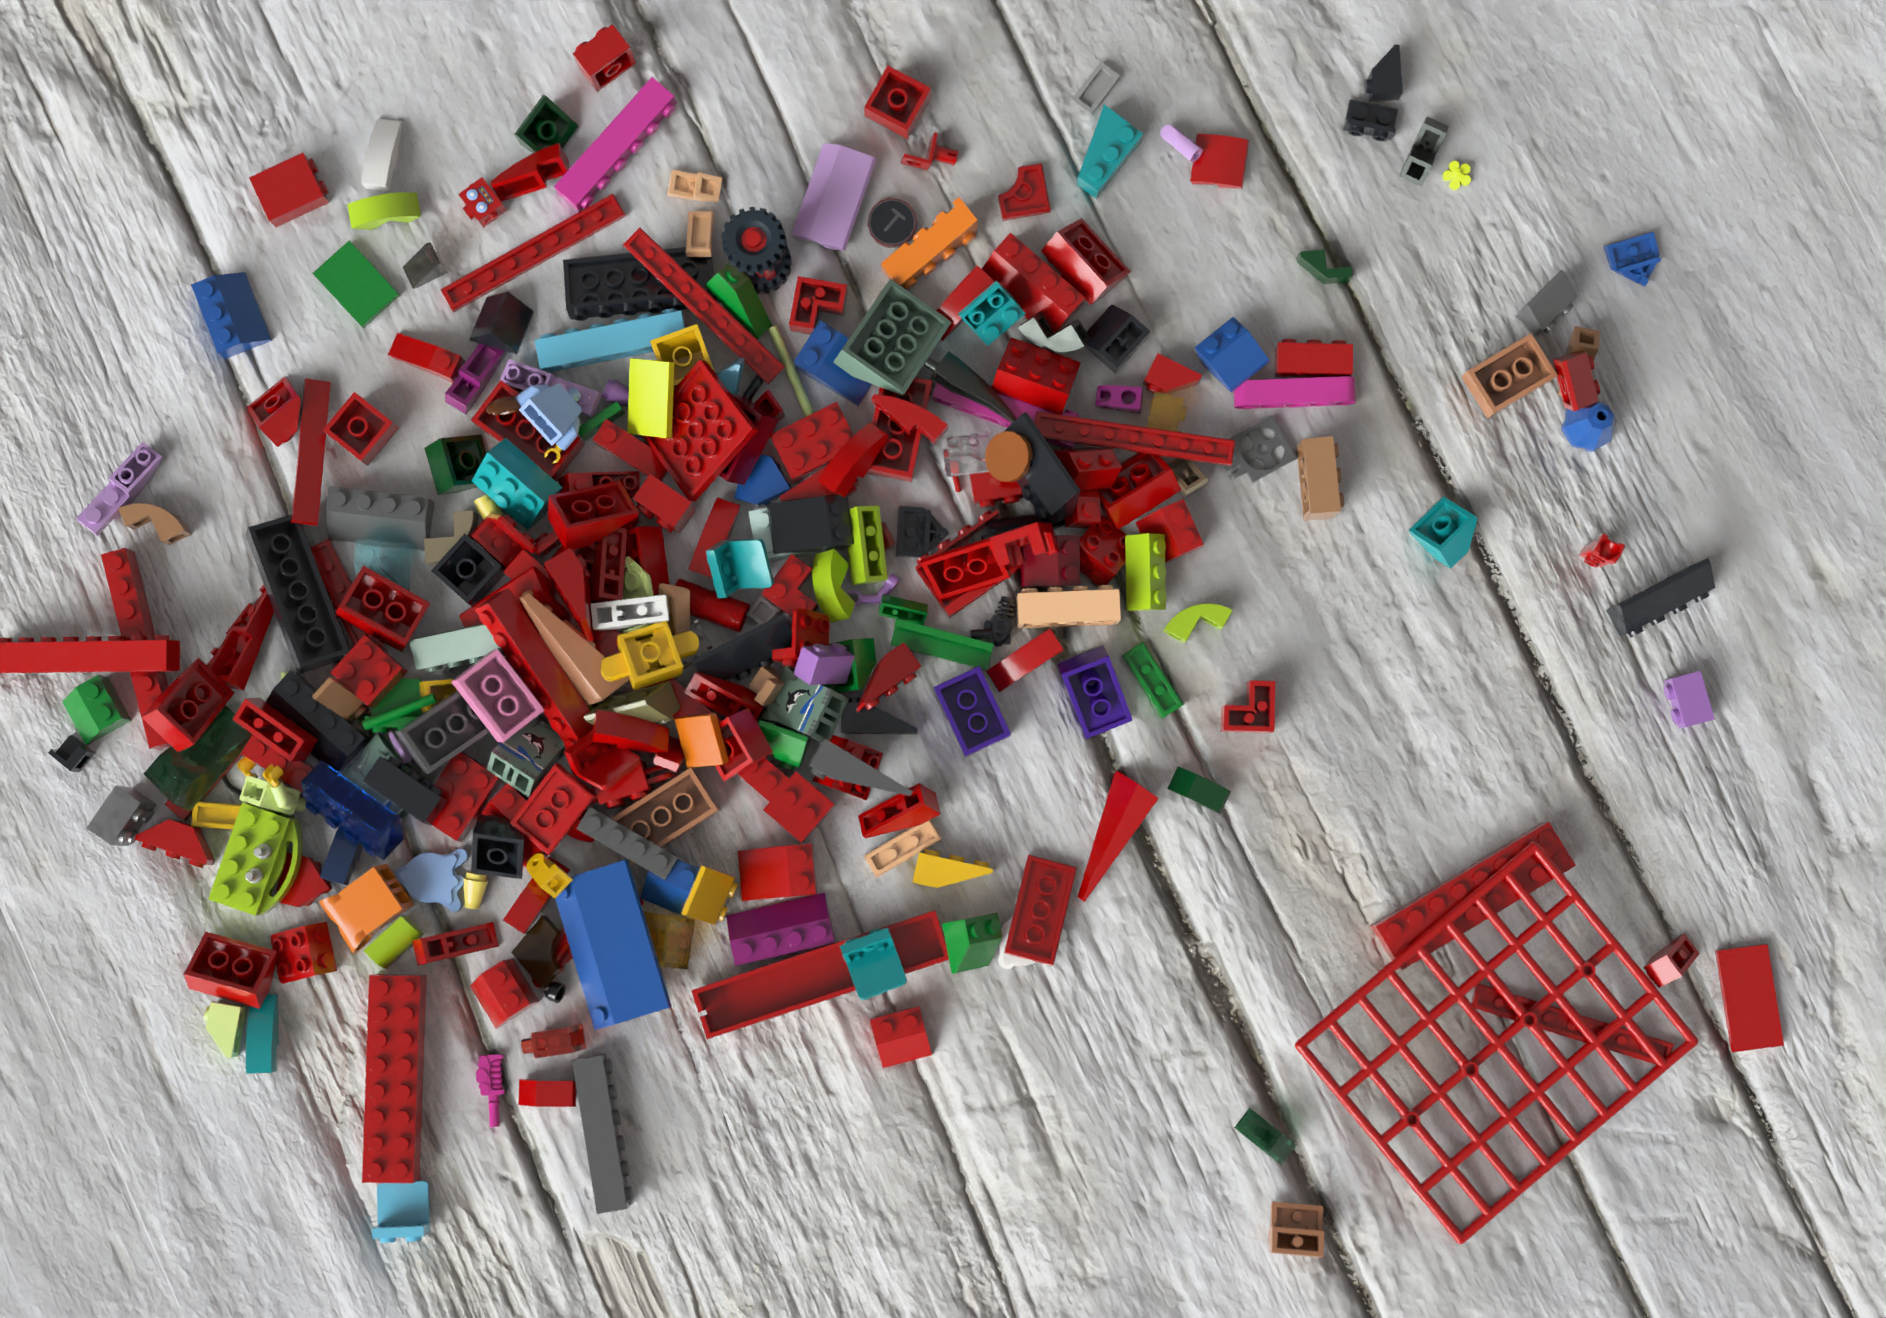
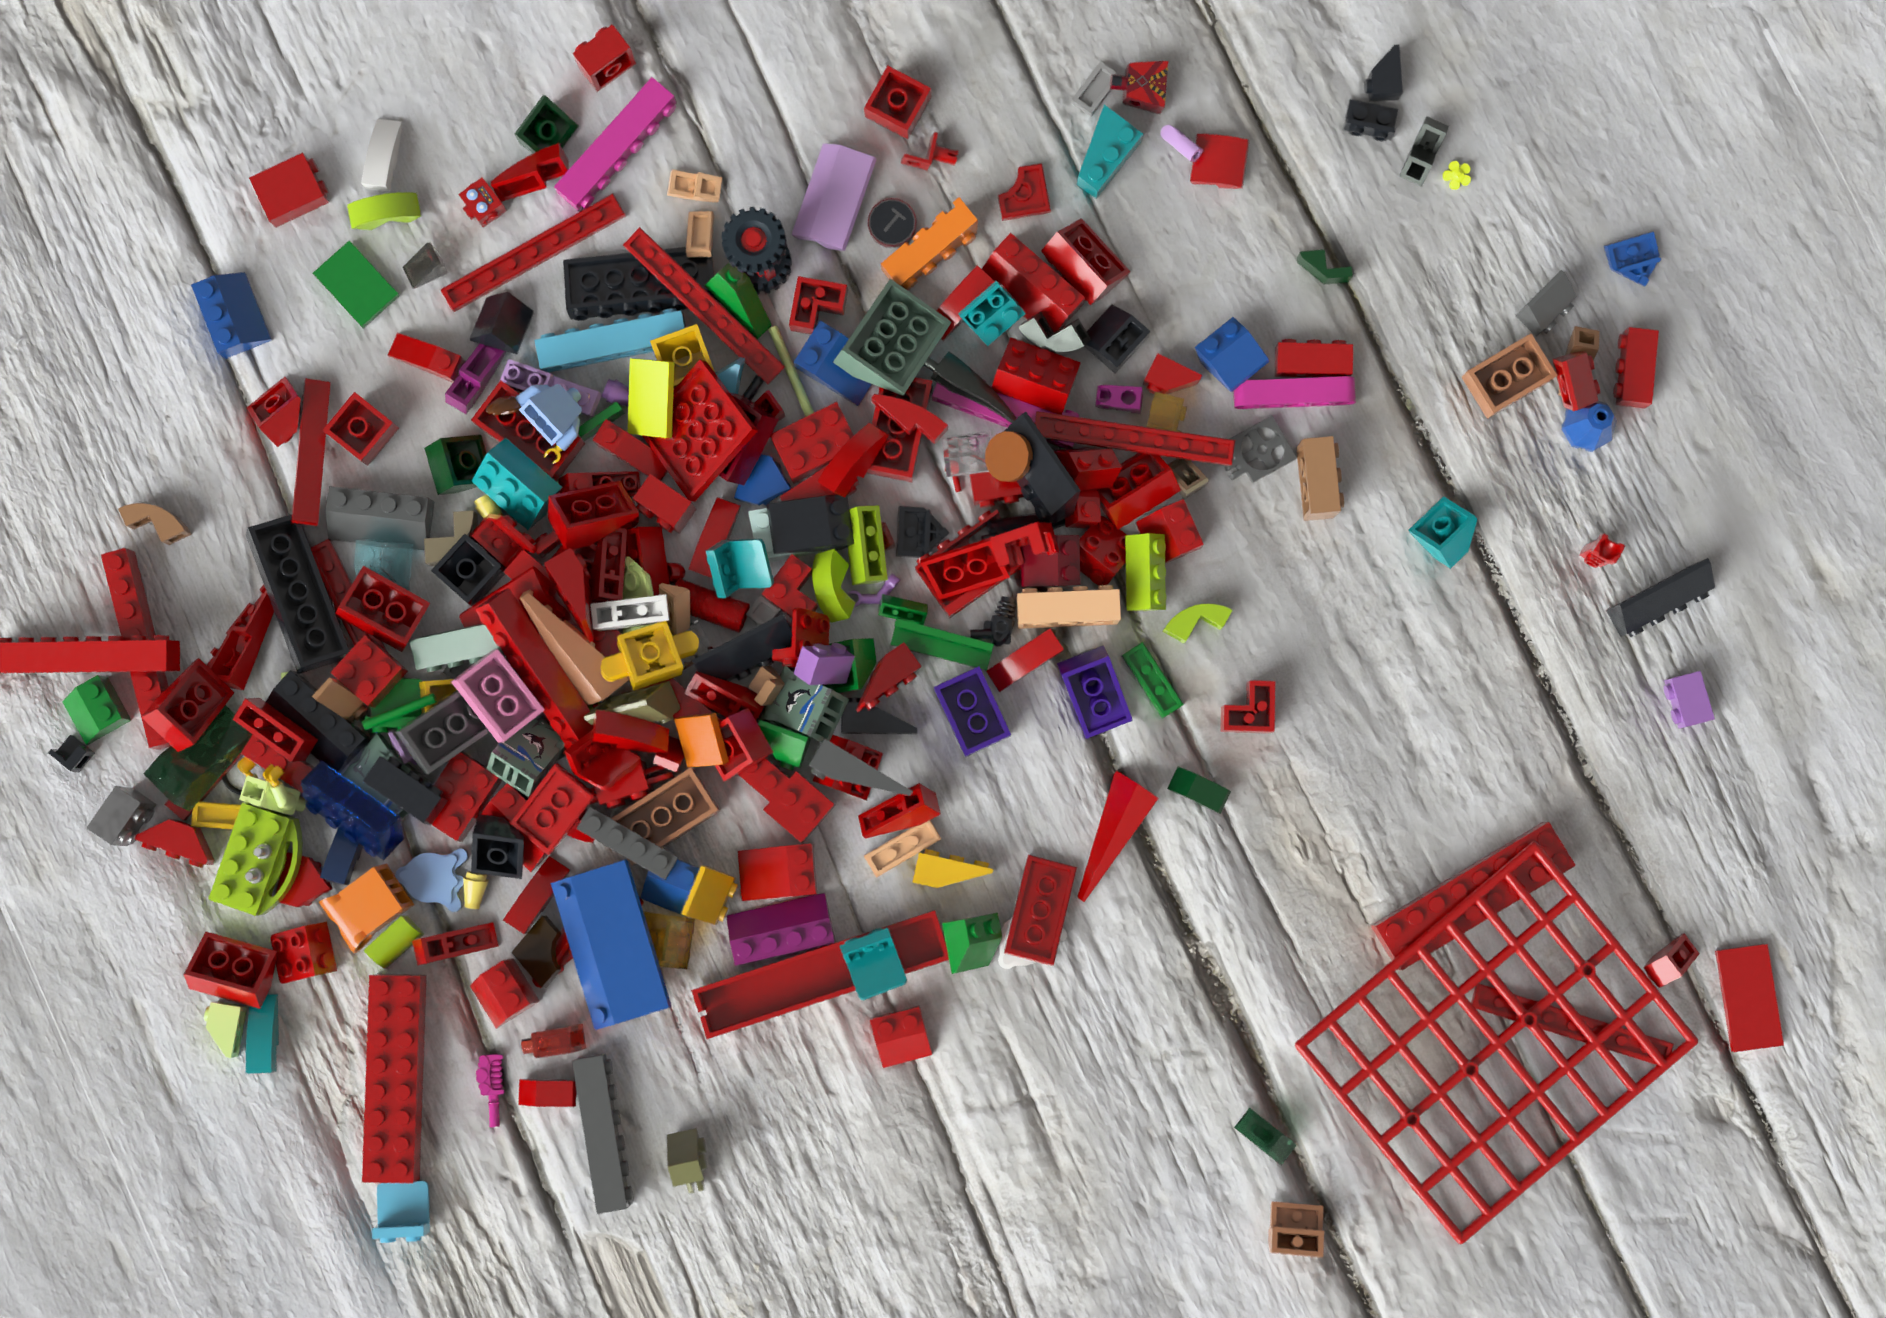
(122, 489): lavender slope -> none
(548, 874): yellow leg -> none
(555, 991): black hinge -> none
(675, 571): none -> red hinge
(686, 1159): none -> olive brick
(1143, 85): none -> torso
(1636, 367): none -> red brick

